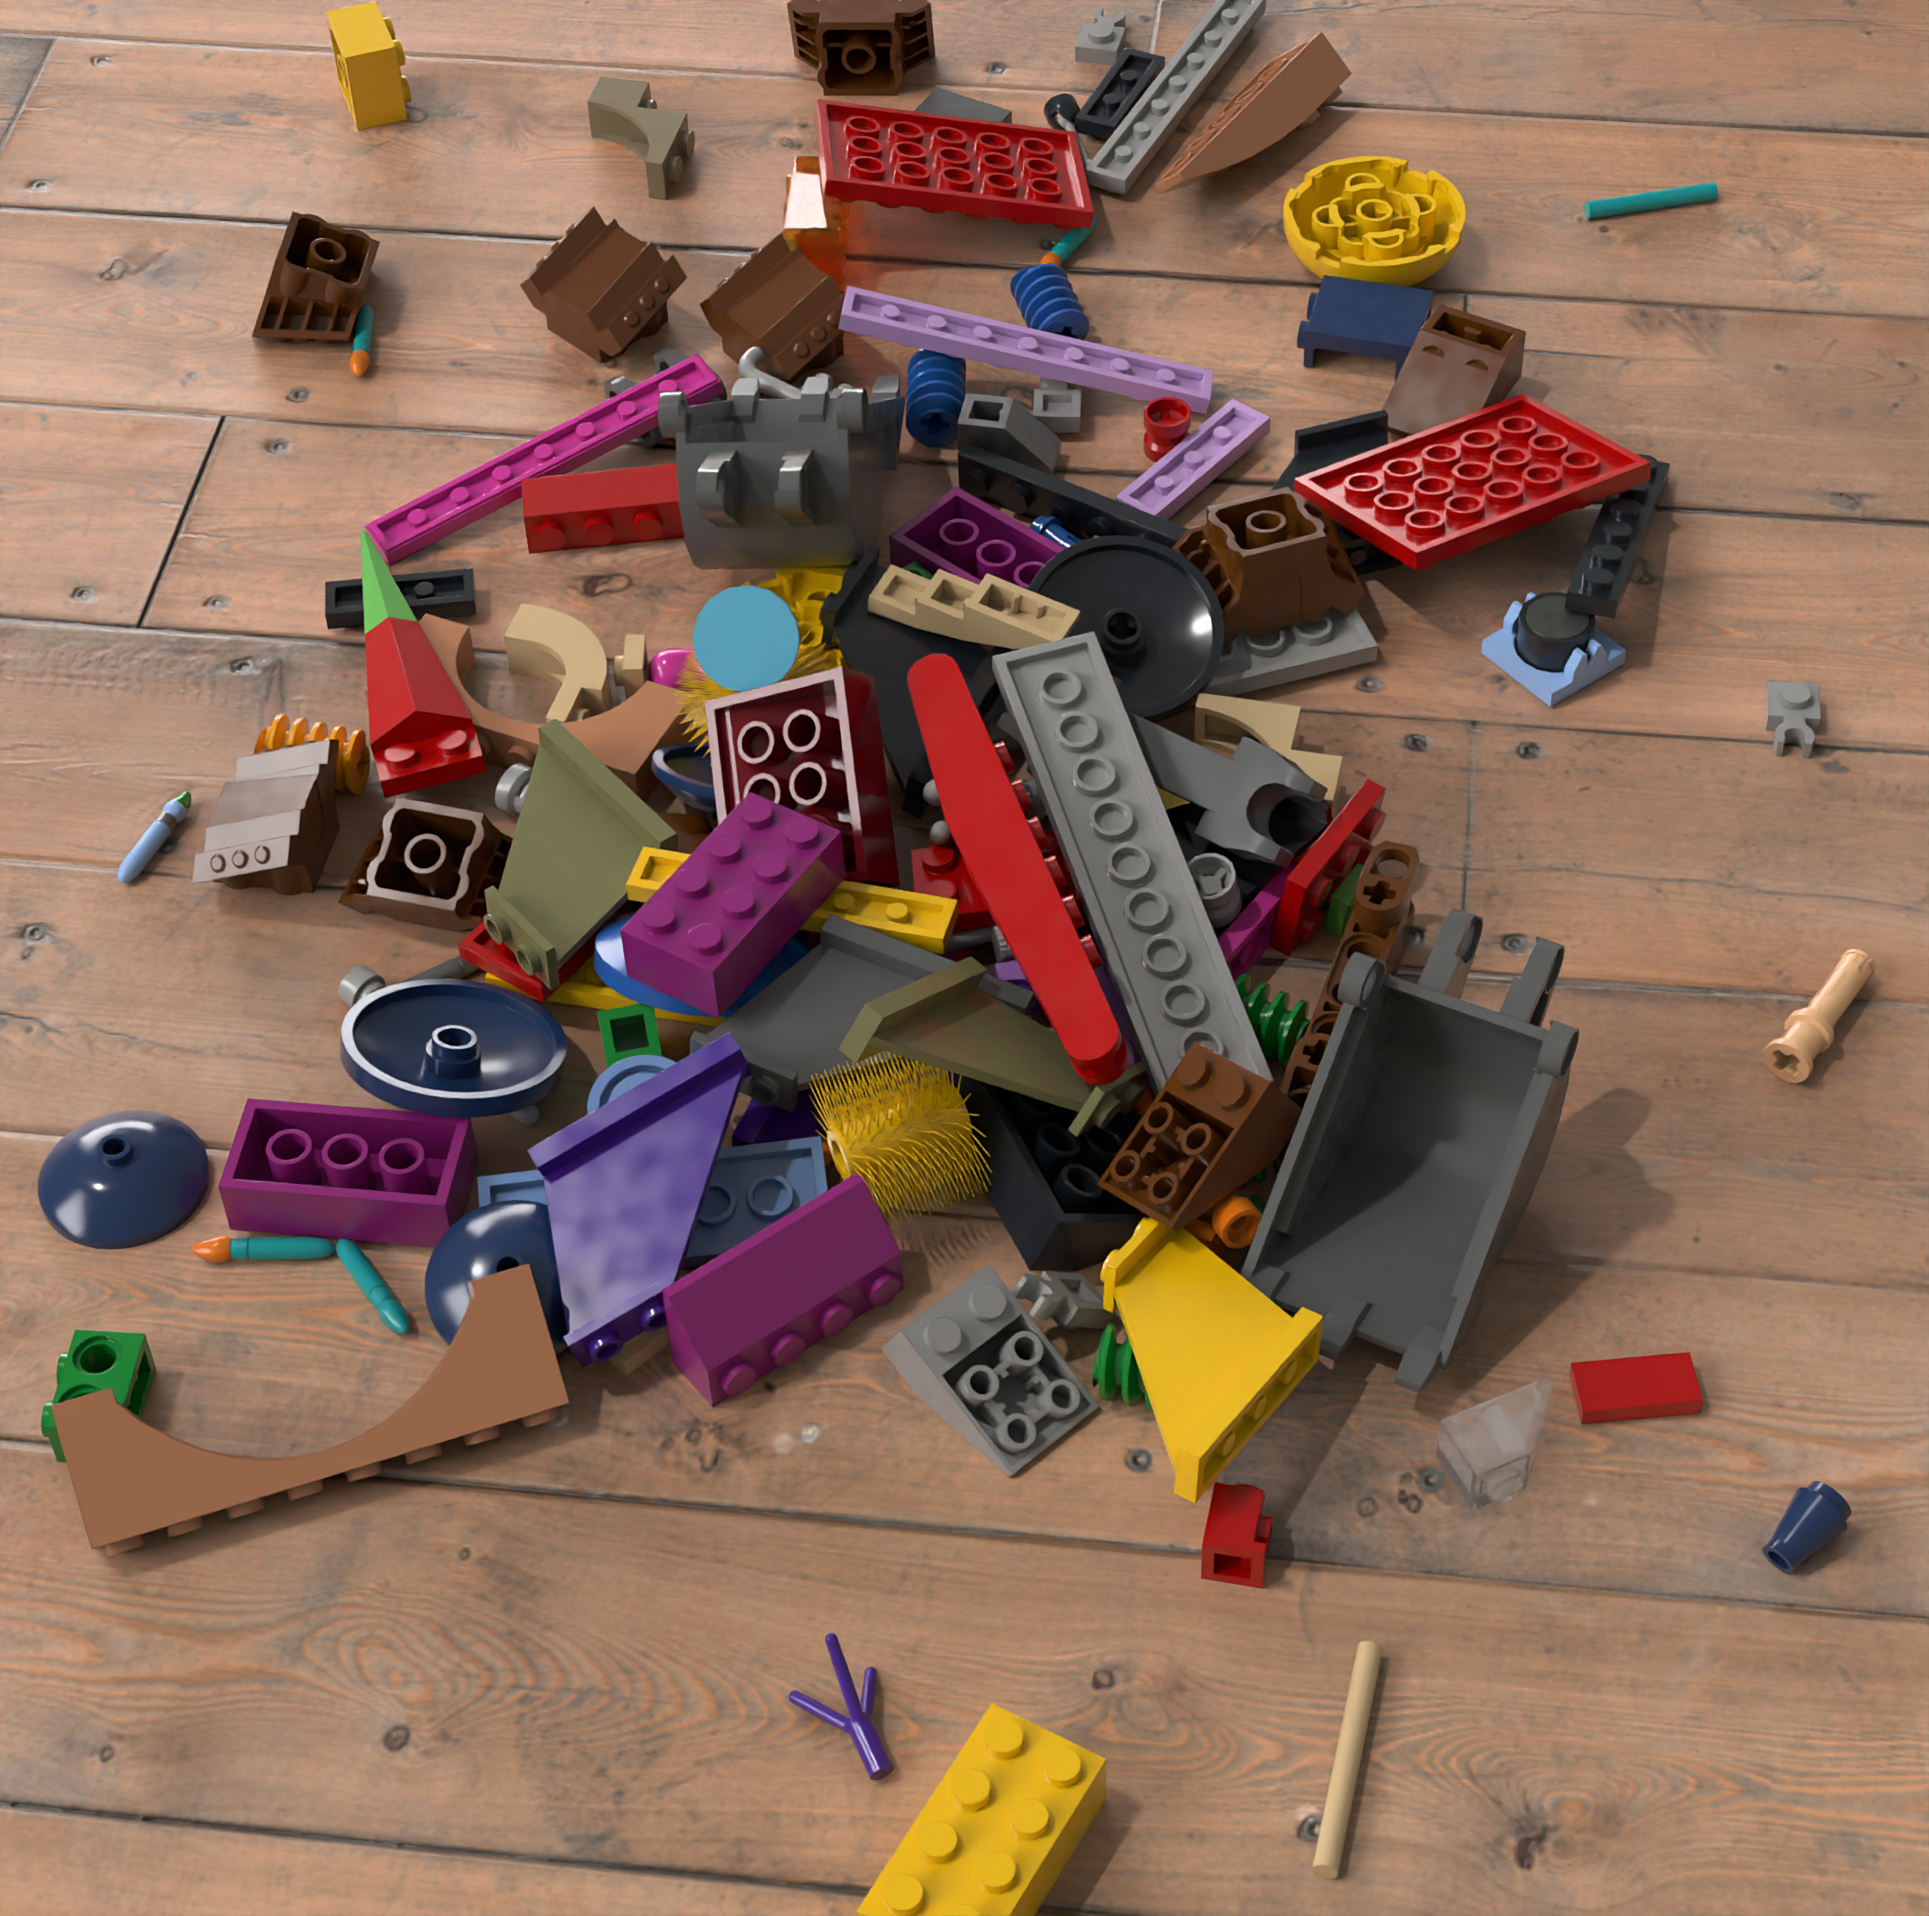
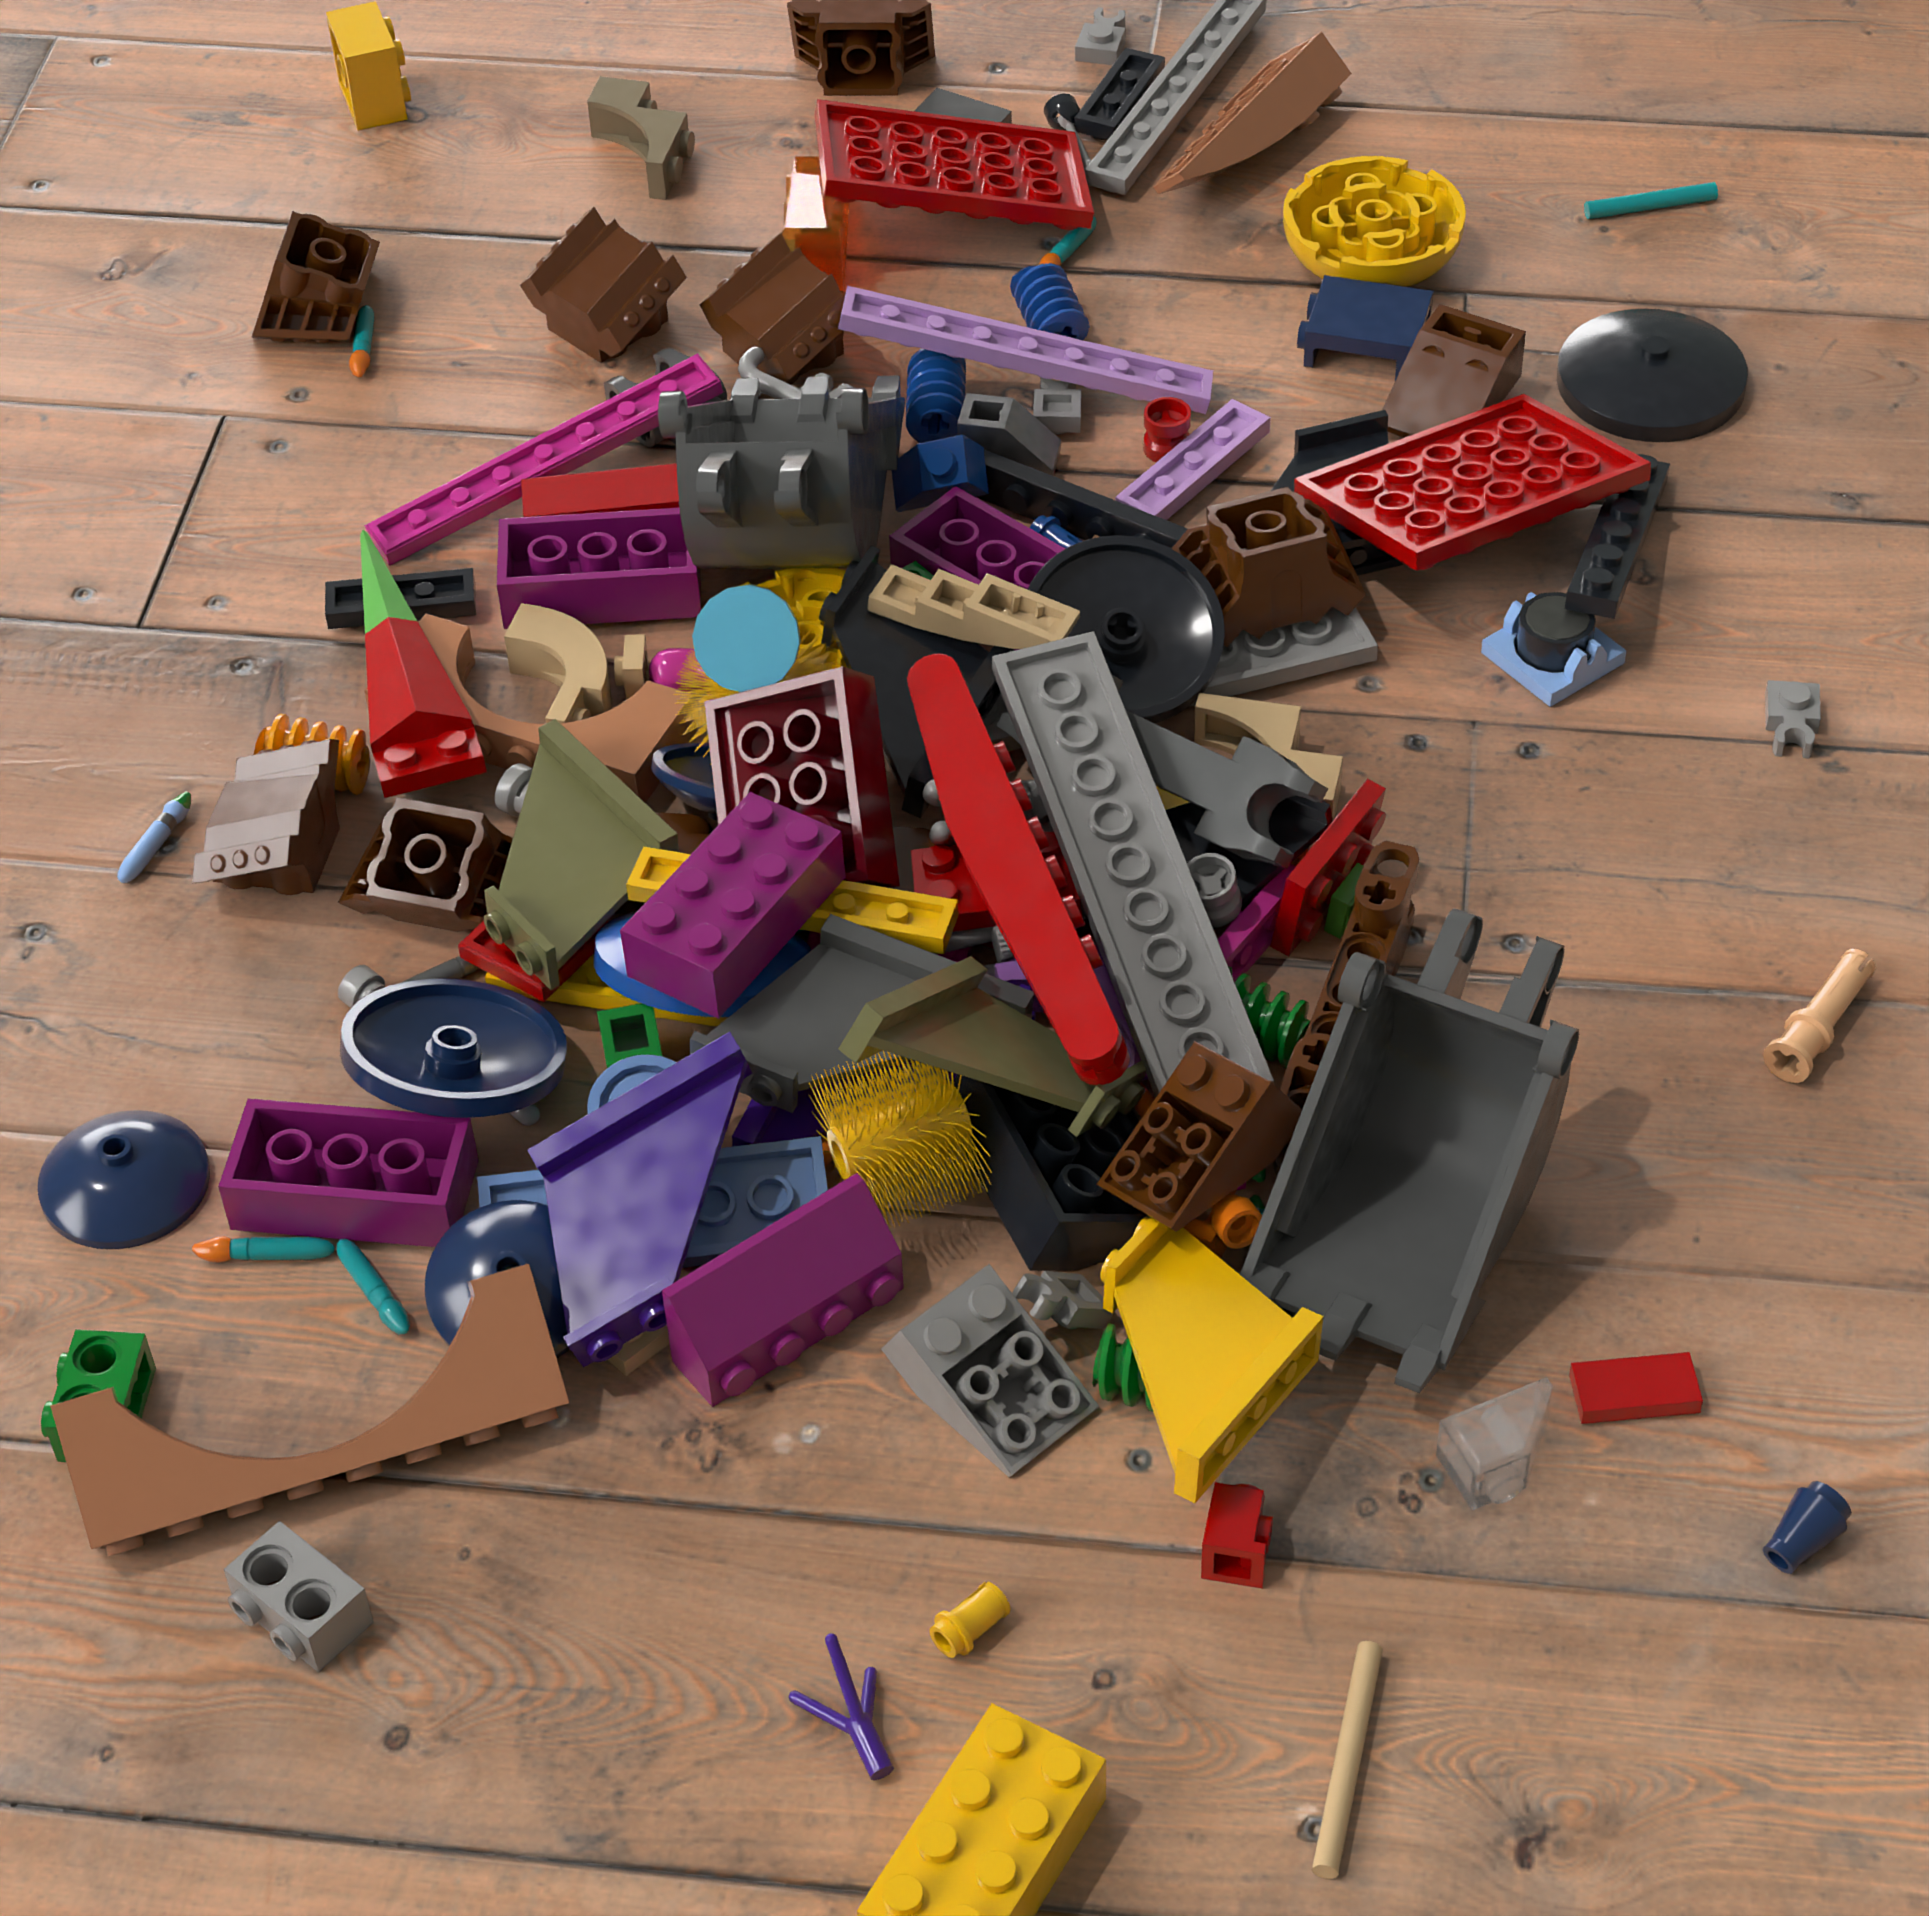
(305, 1588): none -> light grey brick
(598, 566): none -> magenta brick
(936, 468): none -> blue slope
(961, 1626): none -> yellow pin
(1652, 375): none -> black dish

